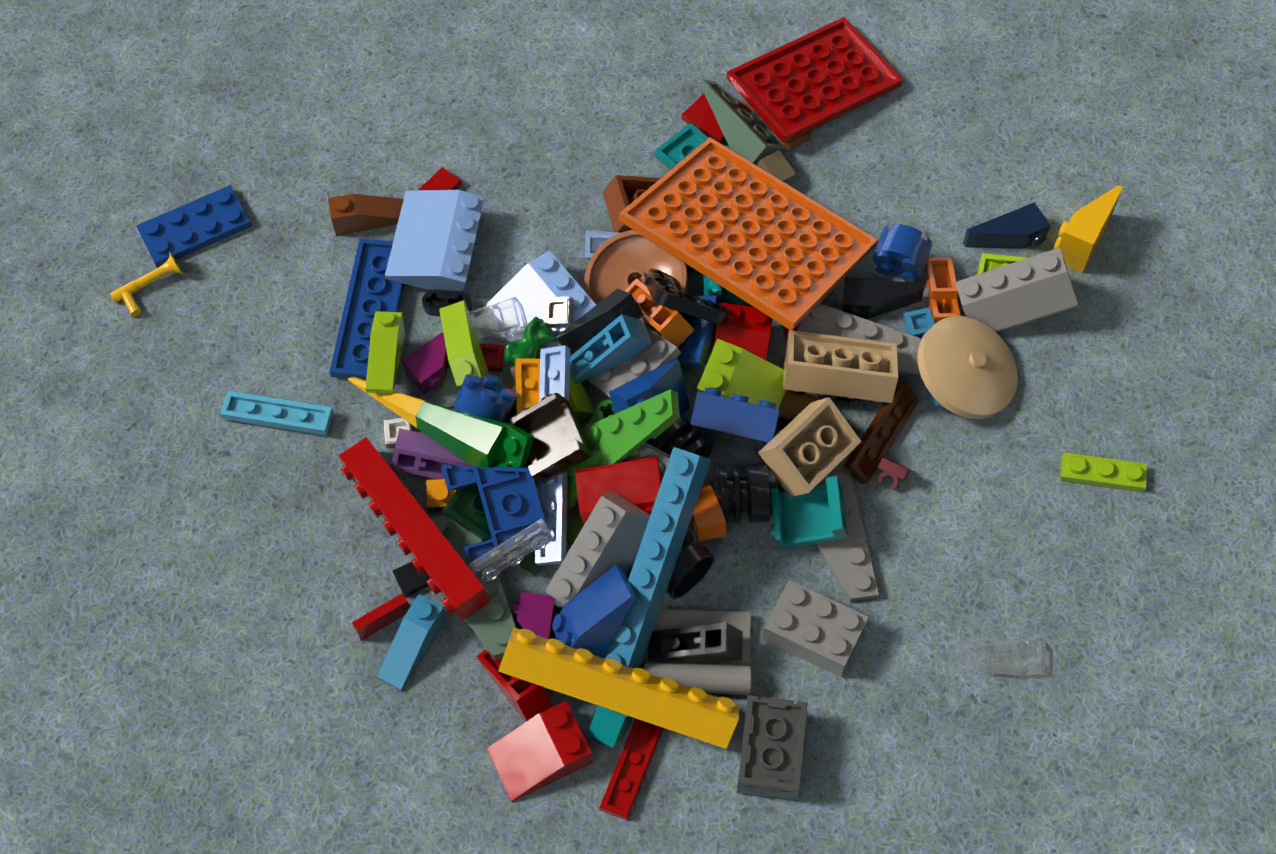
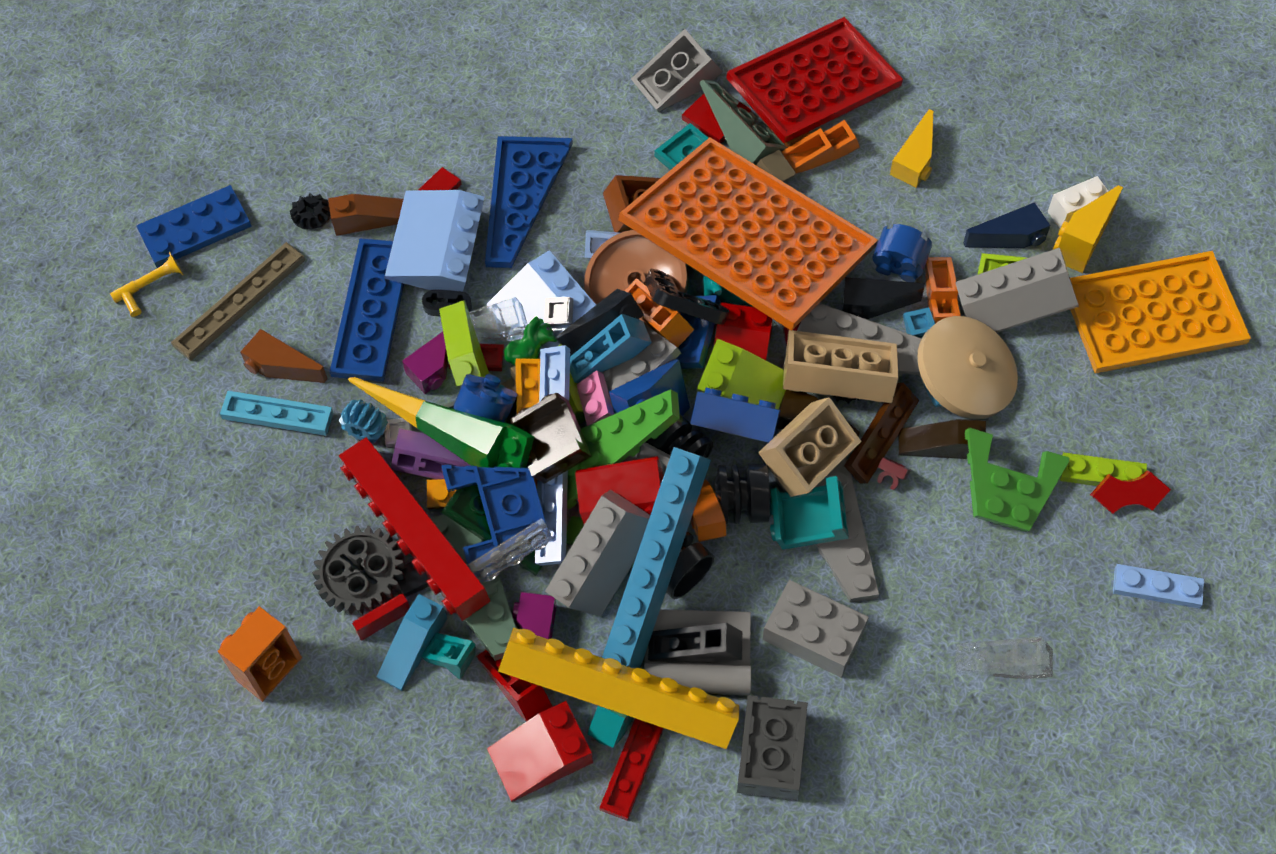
(238, 301): none -> dark tan tile
(259, 653): none -> orange brick
(278, 360): none -> dark orange slope
(304, 218): none -> black gear
(340, 589): none -> dark grey gear
(363, 420): none -> dark azure gear
(384, 352): lime slope -> none
(450, 653): none -> teal slope
(521, 183): none -> blue wing
(595, 398): none -> bright pink plate
(595, 613): blue slope -> none
(676, 72): none -> light grey slope
(821, 147): none -> orange slope
(914, 157): none -> yellow slope
(938, 439): none -> dark brown slope
(1005, 494): none -> bright green wing
(1074, 198): none -> white brick
(1117, 493): none -> red tile
(1156, 312): none -> light orange plate
(1158, 586): none -> light blue plate

